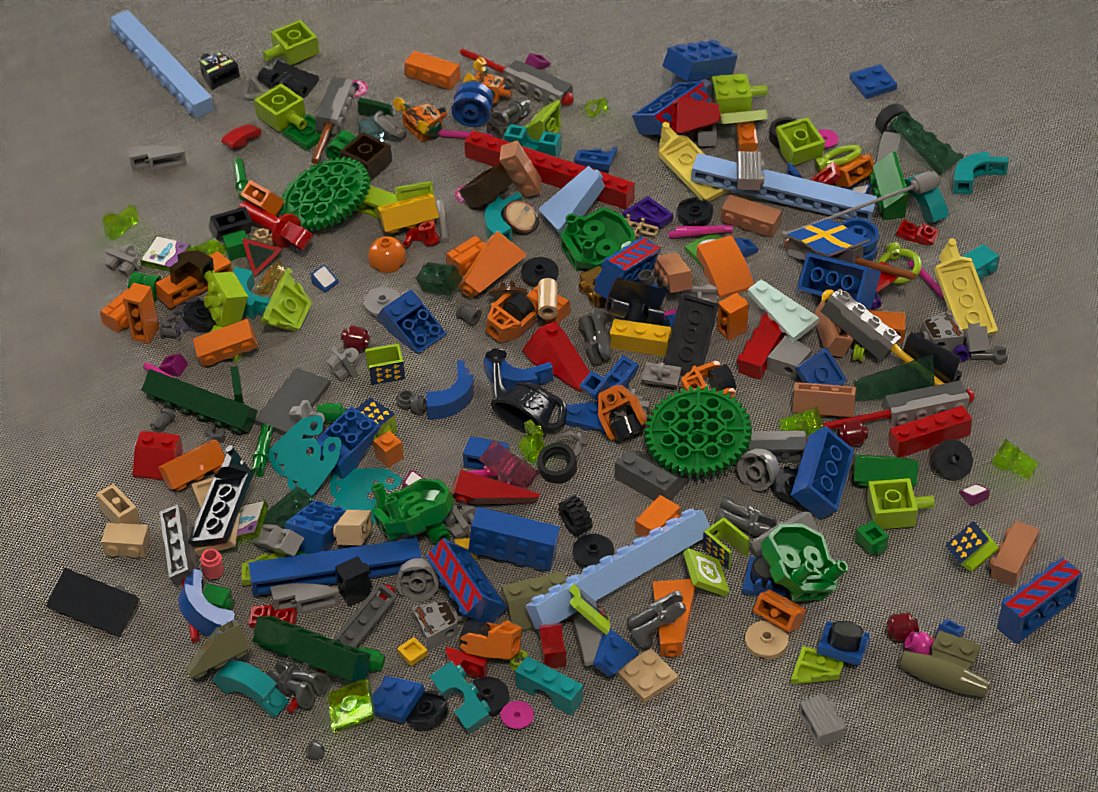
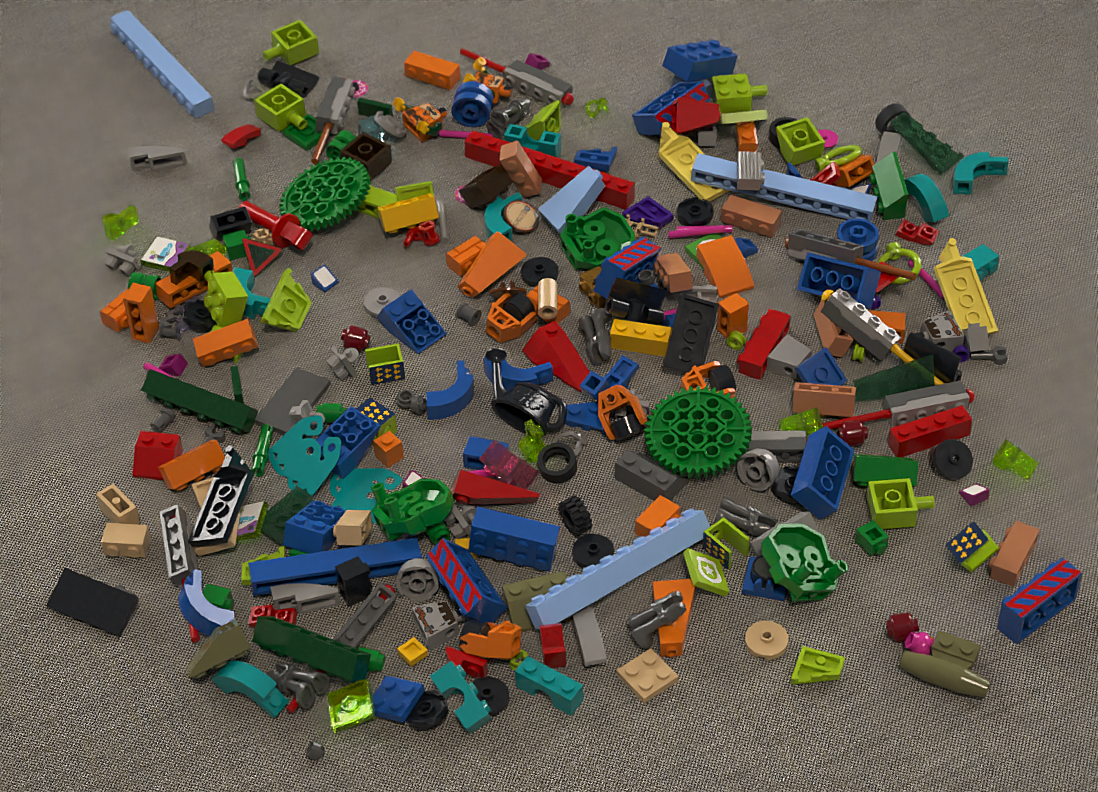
(212, 564): coral brick -> none
(218, 69): black torso -> none
(262, 197): orange brick -> none
(271, 276): clear yellow tile -> none
(279, 540): light grey slope -> none
(386, 254): orange cylinder -> none
(439, 278): clear green brick -> none
(517, 714): dark pink piece -> none
(590, 609): lime slope -> none
(613, 653): blue wing -> none
(661, 374): light grey hips -> none
(736, 336): none -> lime bush
(779, 610): orange brick -> none
(788, 314): light aqua wing -> none
(822, 720): light grey brick -> none
(832, 238): flag -> none
(844, 642): piece -> none
(873, 81): blue plate -> none
(951, 628): blue slope -> none

